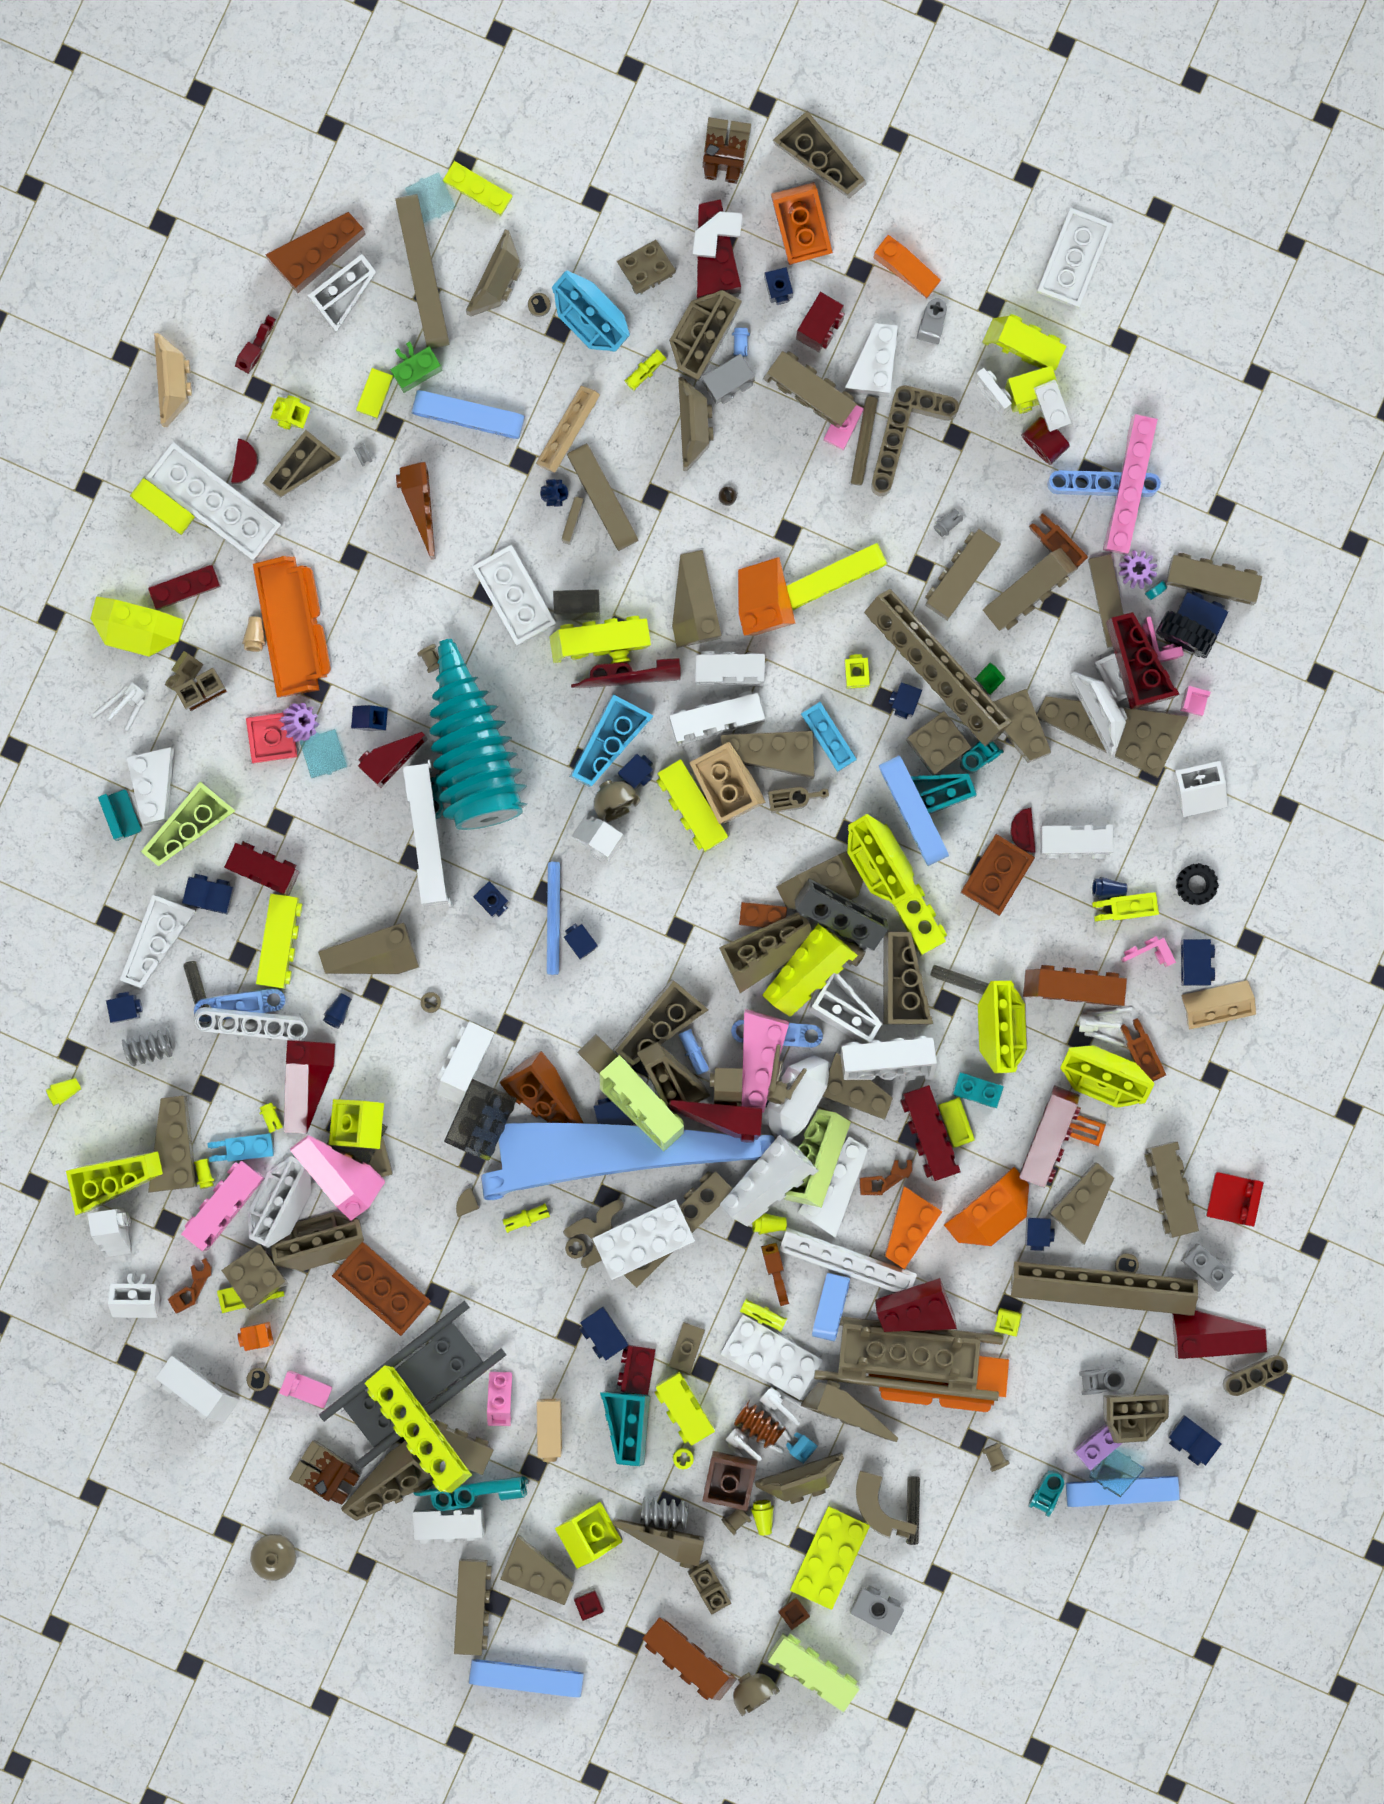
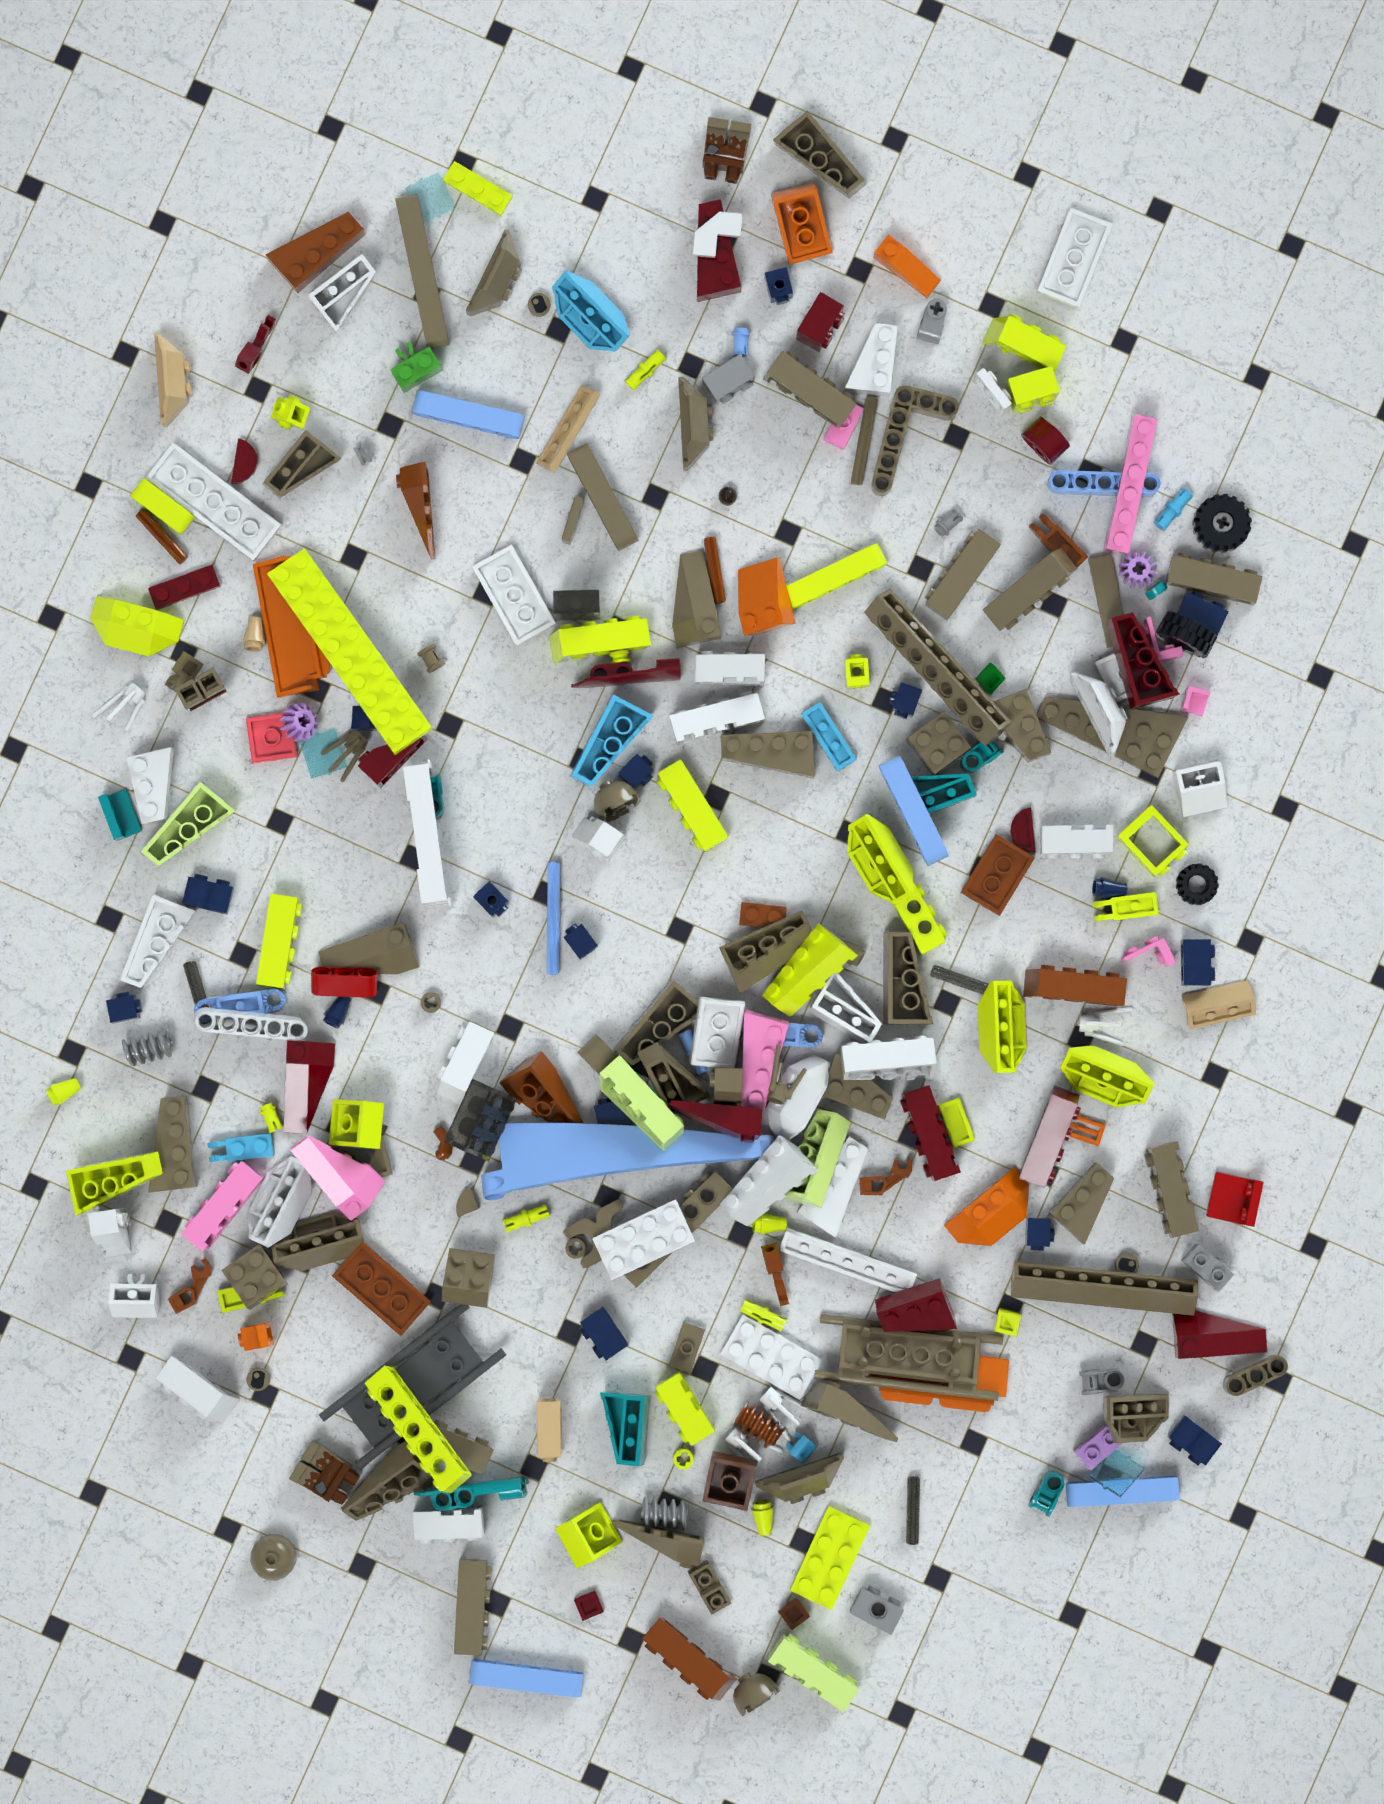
(161, 536): none -> dark orange axle
(203, 1173): neon yellow pin -> none
(262, 868): dark red wedge -> none
(305, 1389): bright pink bracket -> none
(344, 982): none -> red beam
(349, 651): none -> neon yellow plate
(355, 744): none -> dark tan plant
(374, 393): neon yellow tile -> none
(445, 1149): none -> dark orange arm
(468, 1277): none -> dark tan brick
(471, 749): teal cone -> none
(499, 1399): bright pink bracket -> none
(535, 1573): dark tan wedge -> none
(554, 492): dark blue gear -> none
(637, 1369): dark red bracket -> none
(646, 267): dark tan hinge -> none
(703, 331): dark tan wedge -> none
(714, 570): none -> dark orange axle
(717, 1032): none -> white tile
(727, 783): tan slope -> none
(736, 1520): dark tan bush -> none
(791, 804): dark tan piece -> none
(831, 1307): light blue beam -> none
(835, 874): dark tan wedge -> none
(855, 914): dark grey brick -> none
(867, 1499): dark tan arch -> none
(910, 1227): orange wedge -> none
(977, 1090): teal brick -> none
(995, 1457): dark tan bush -> none
(1052, 405): white plate -> none
(1143, 1051): dark orange hinge -> none
(1163, 867): none -> neon yellow window
(1173, 509): none -> medium azure pin
(1208, 530): none -> black bush

